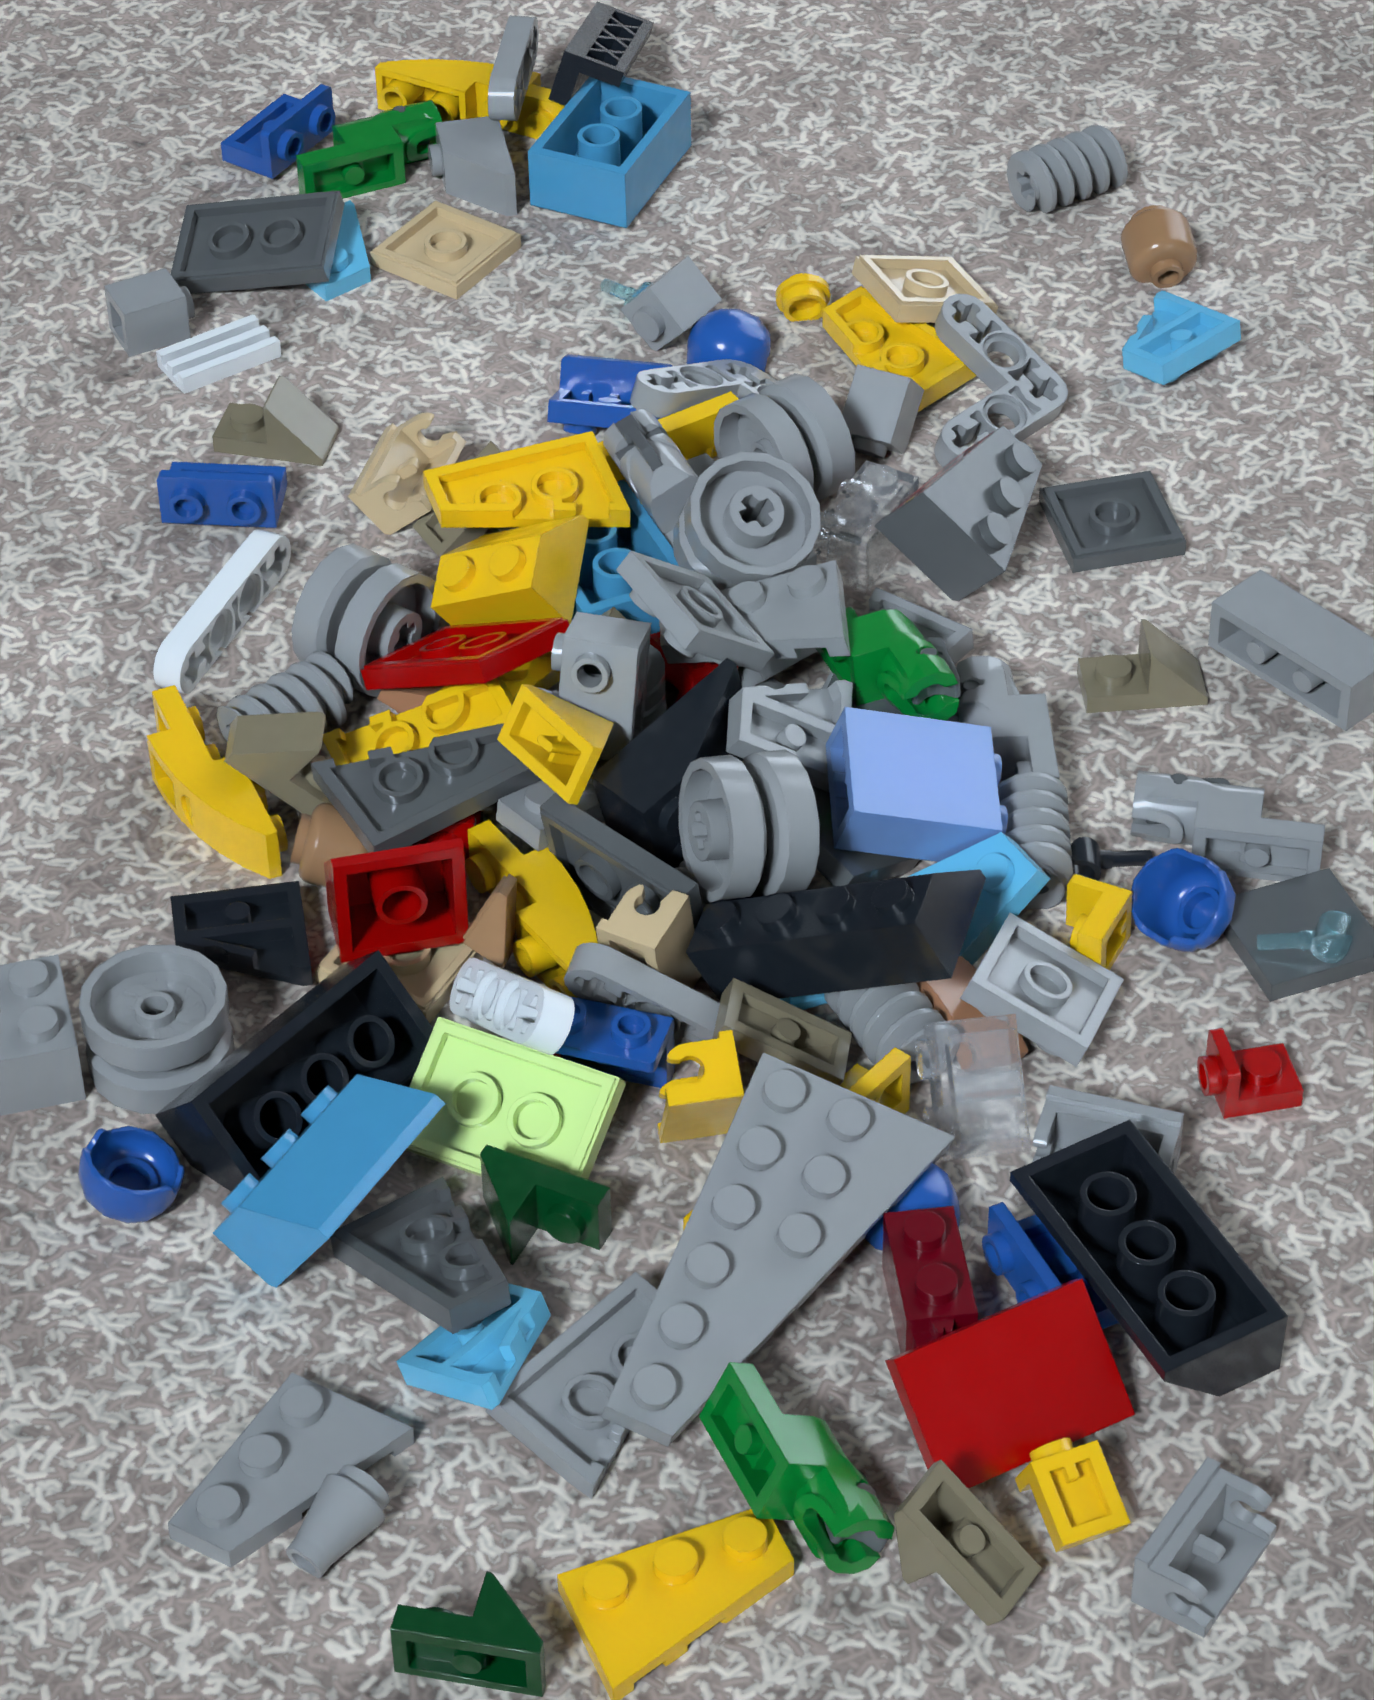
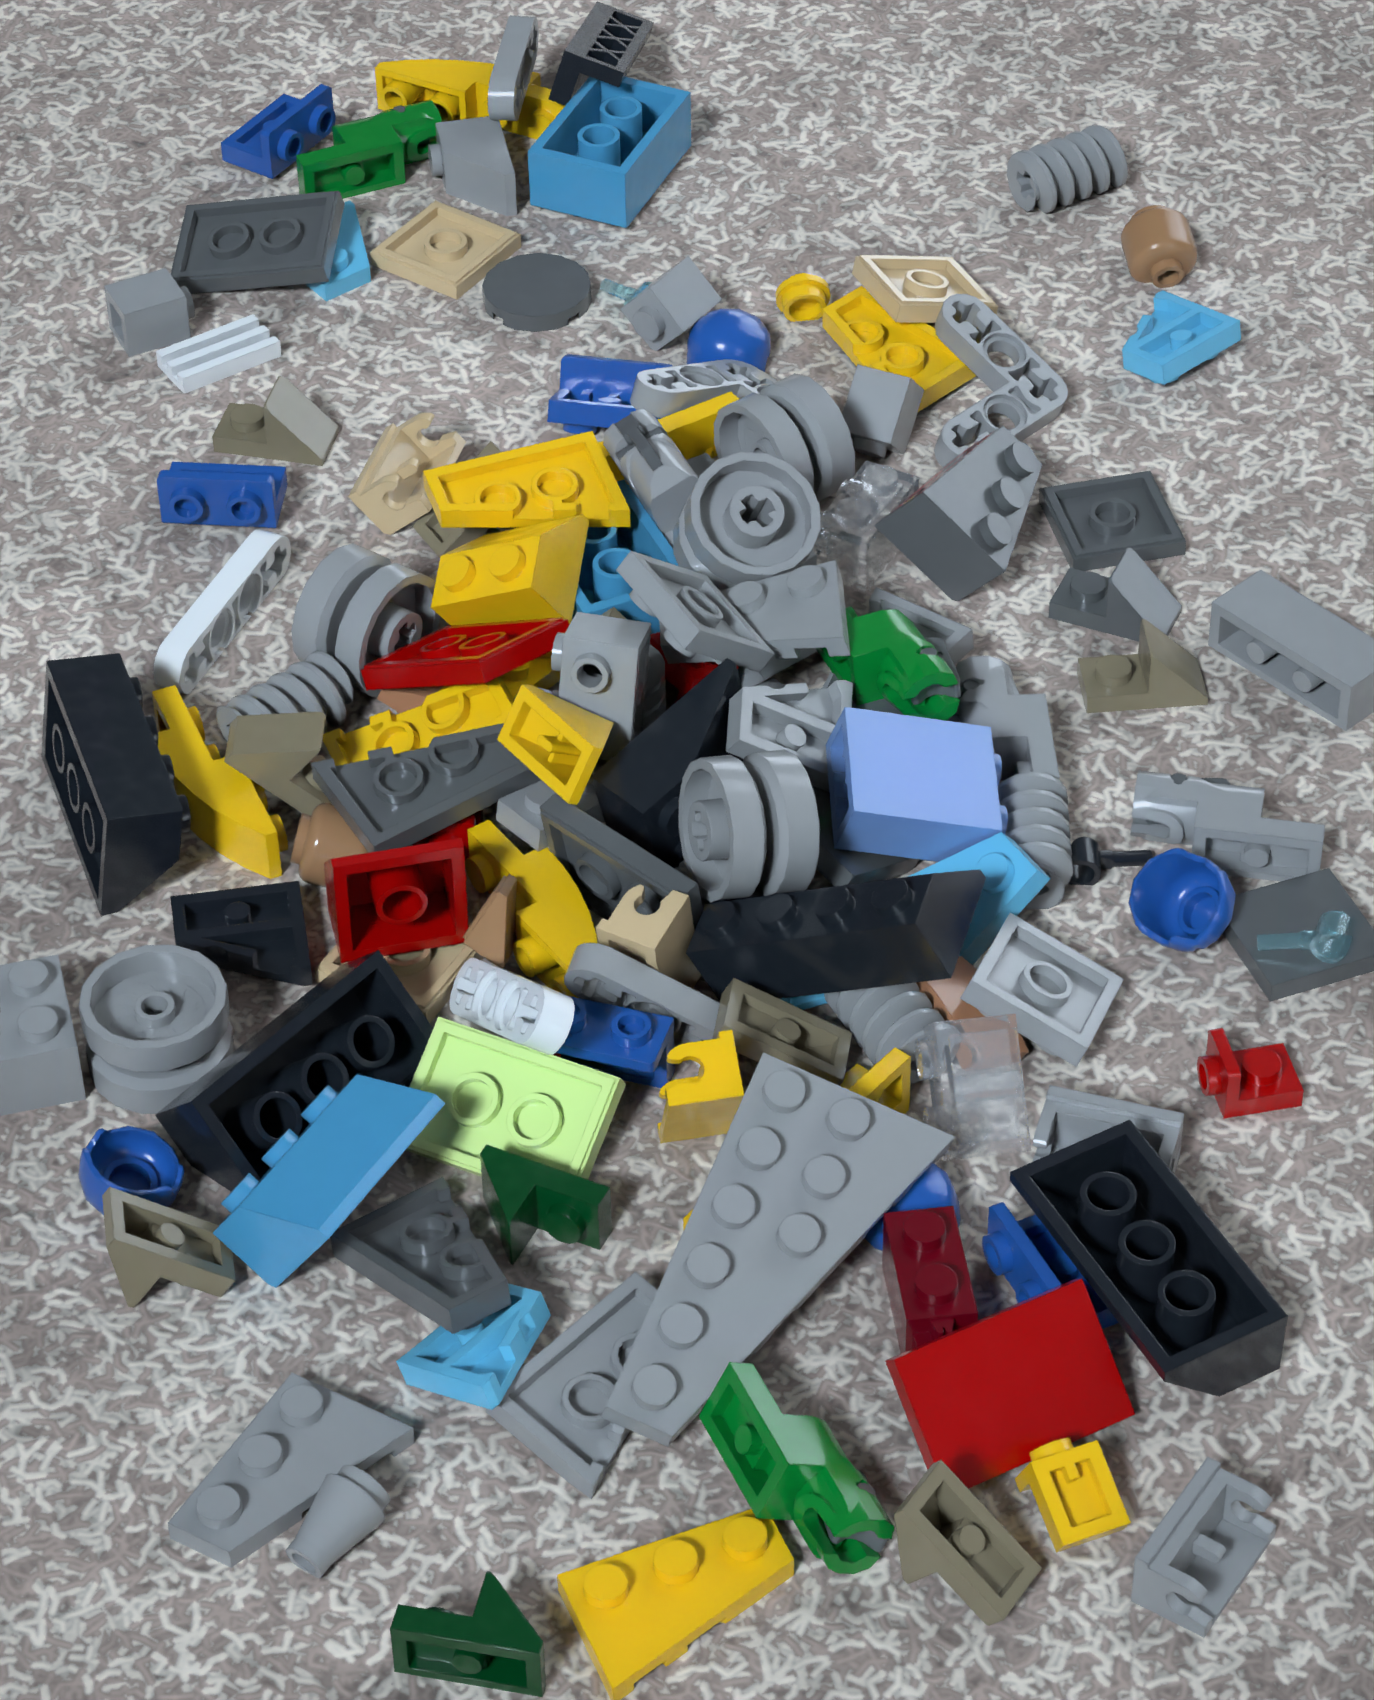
(110, 777): none -> black slope
(165, 1243): none -> dark tan slope
(536, 291): none -> dark grey tile
(1098, 918): yellow bracket -> none
(1116, 602): none -> dark grey slope

